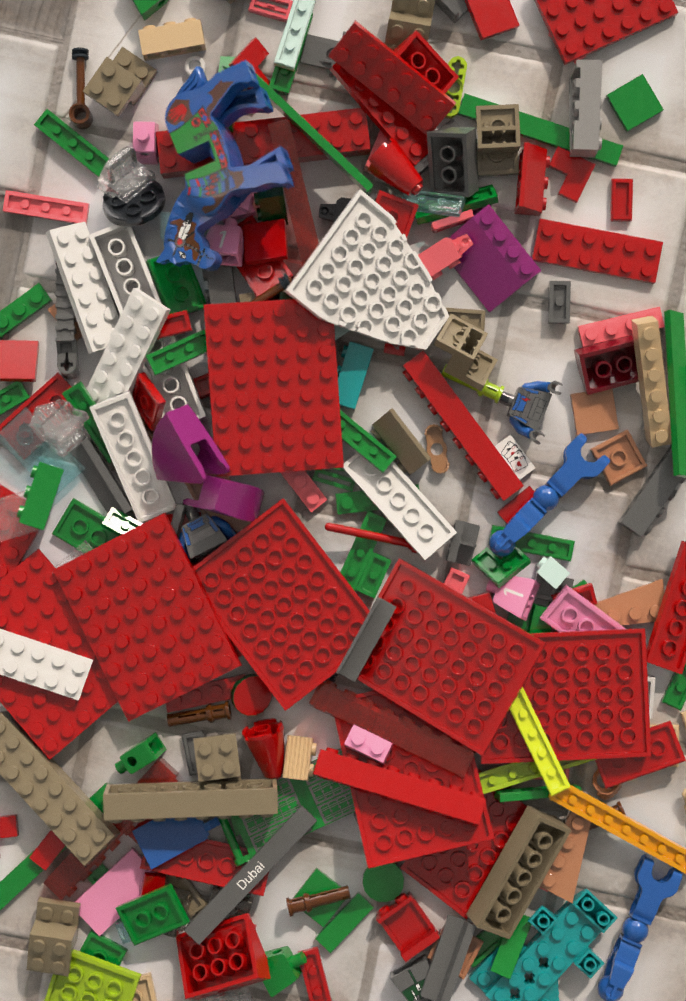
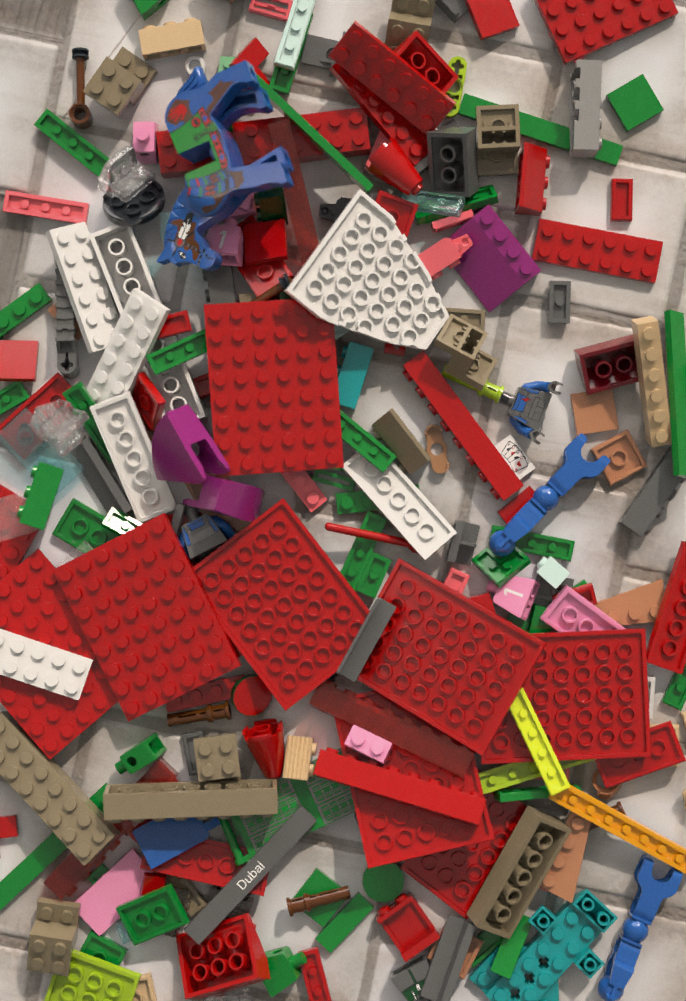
(47, 850): red tile -> none
(177, 286): green tile -> none
(576, 171): red tile -> none
(614, 327): coral plate -> none

